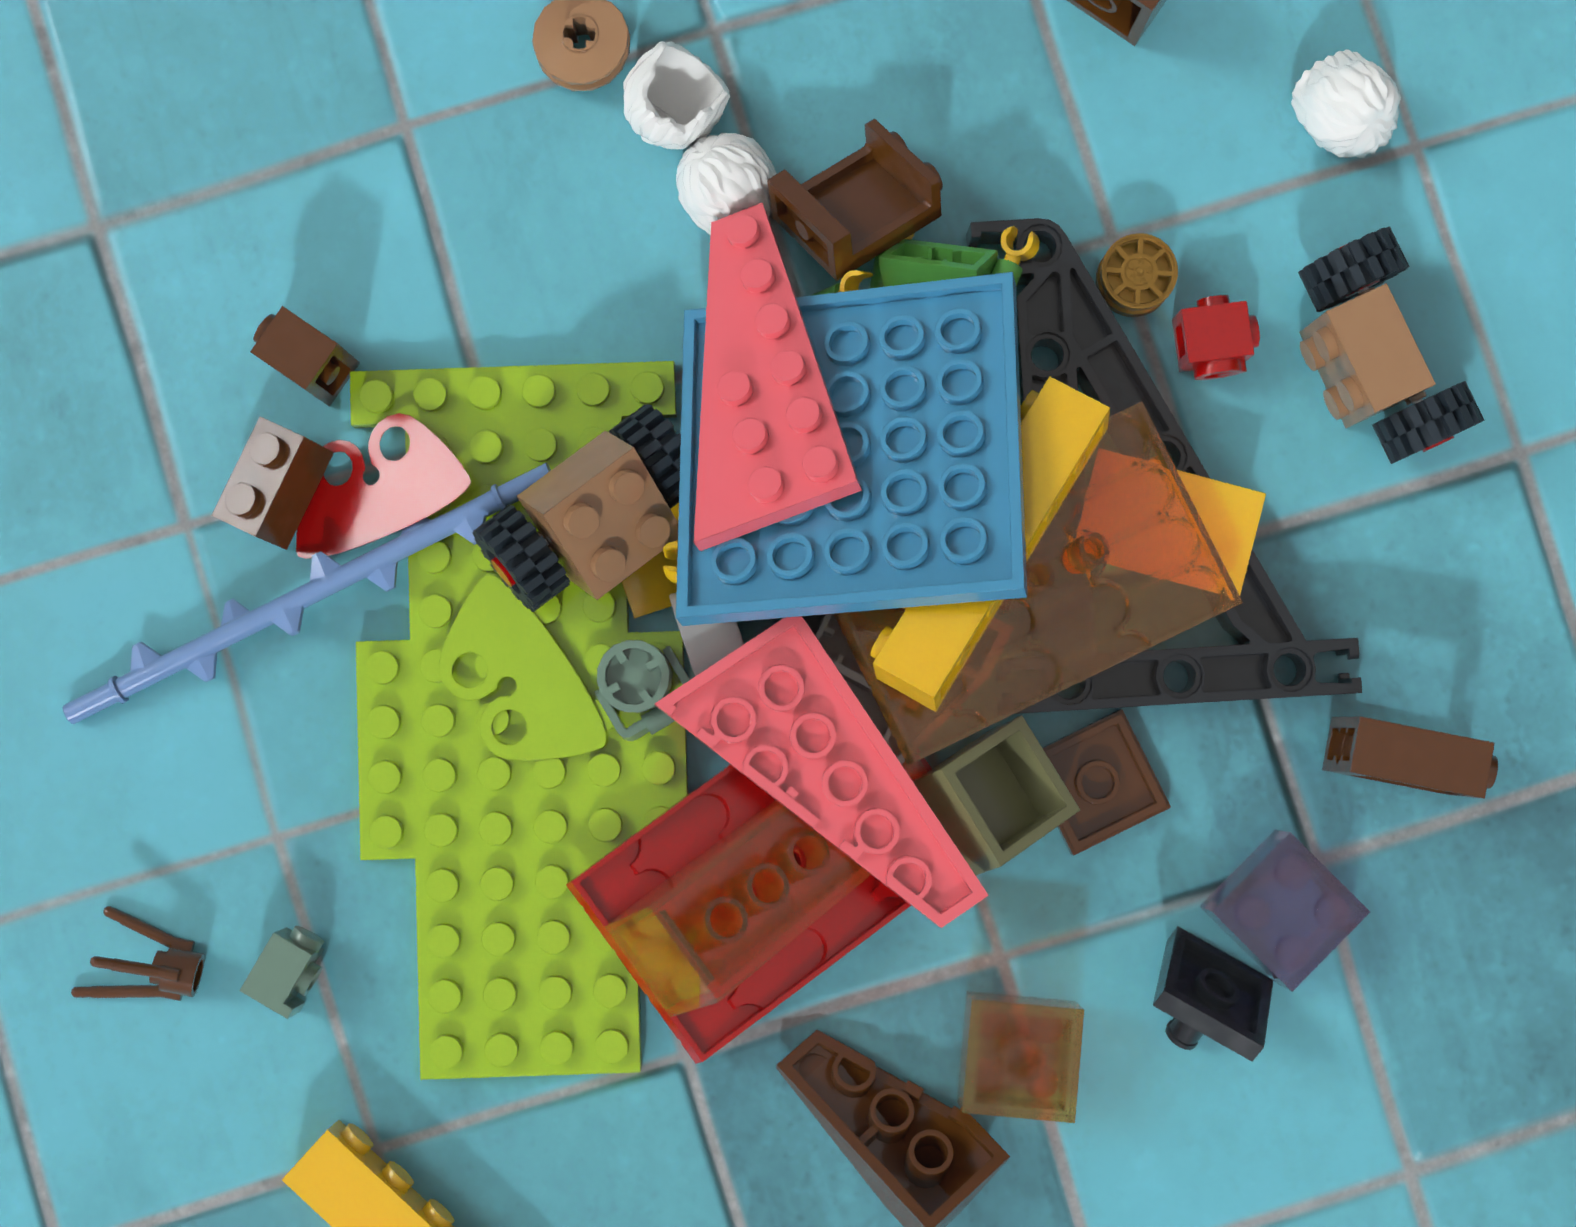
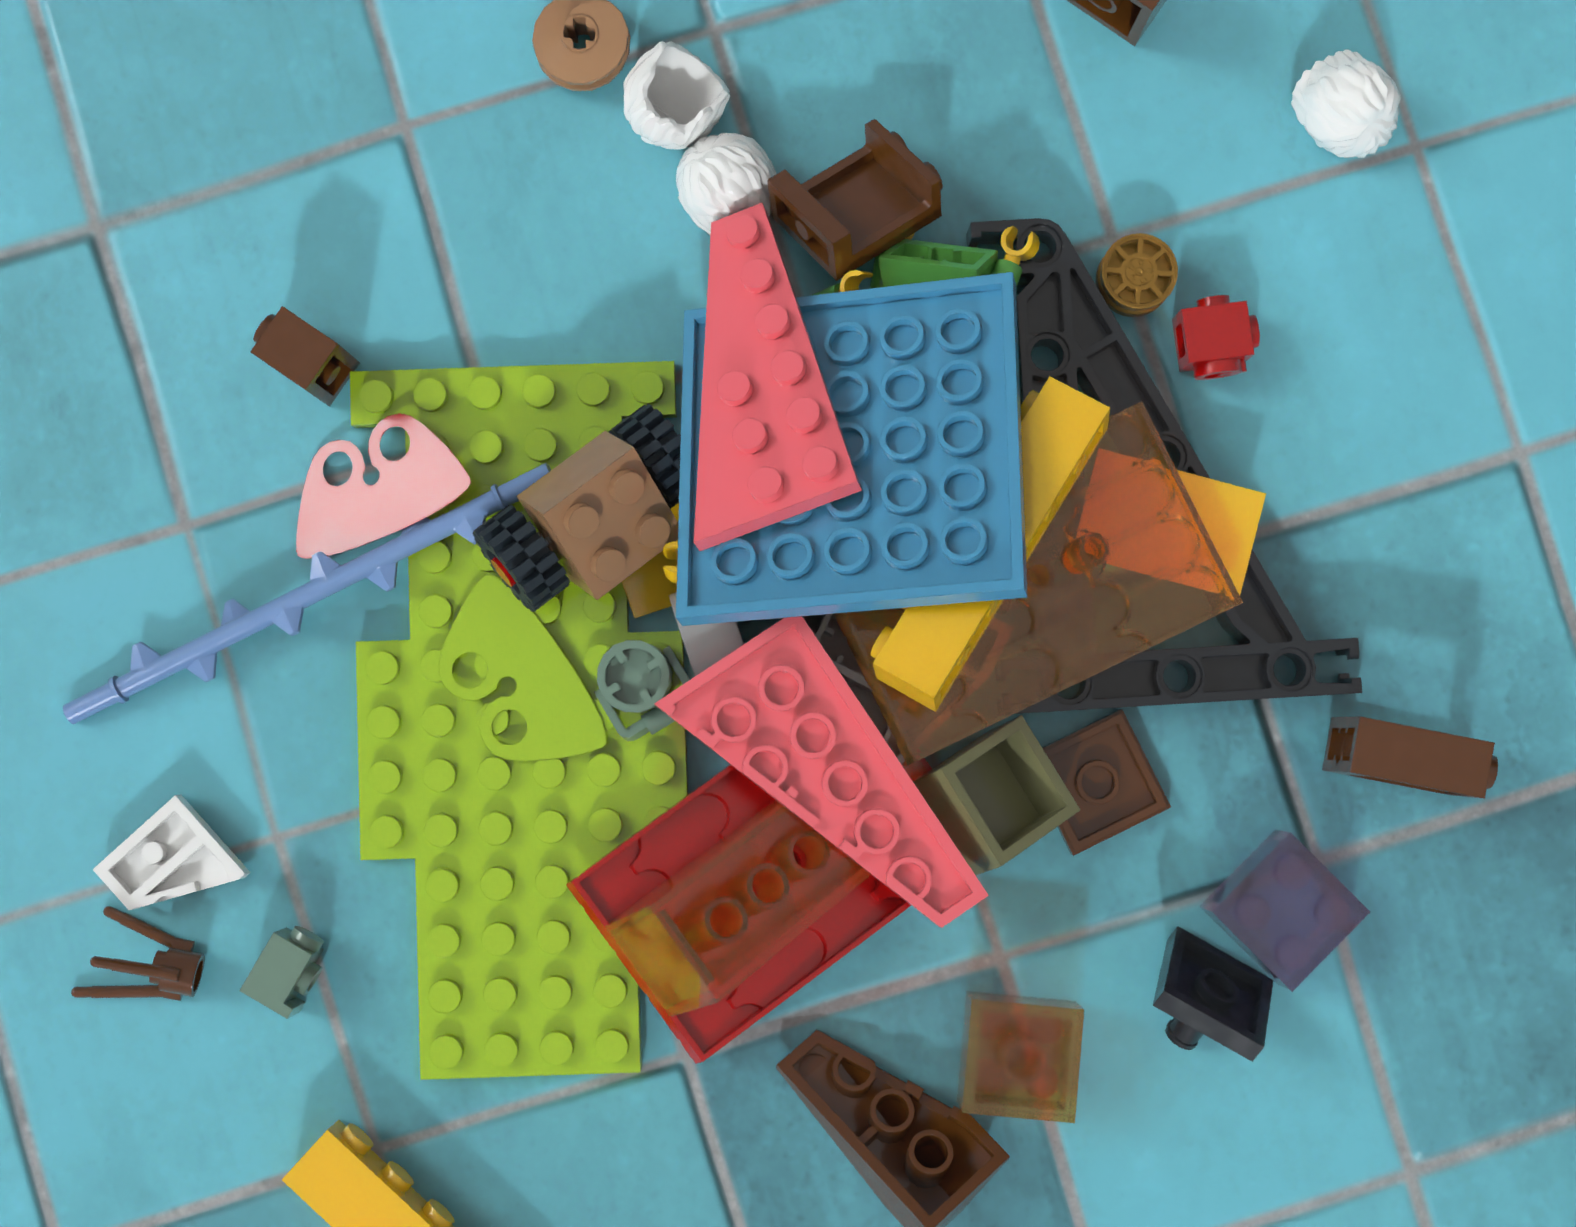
(169, 858): none -> white wing
(272, 483): brick -> none
(1371, 354): brick -> none

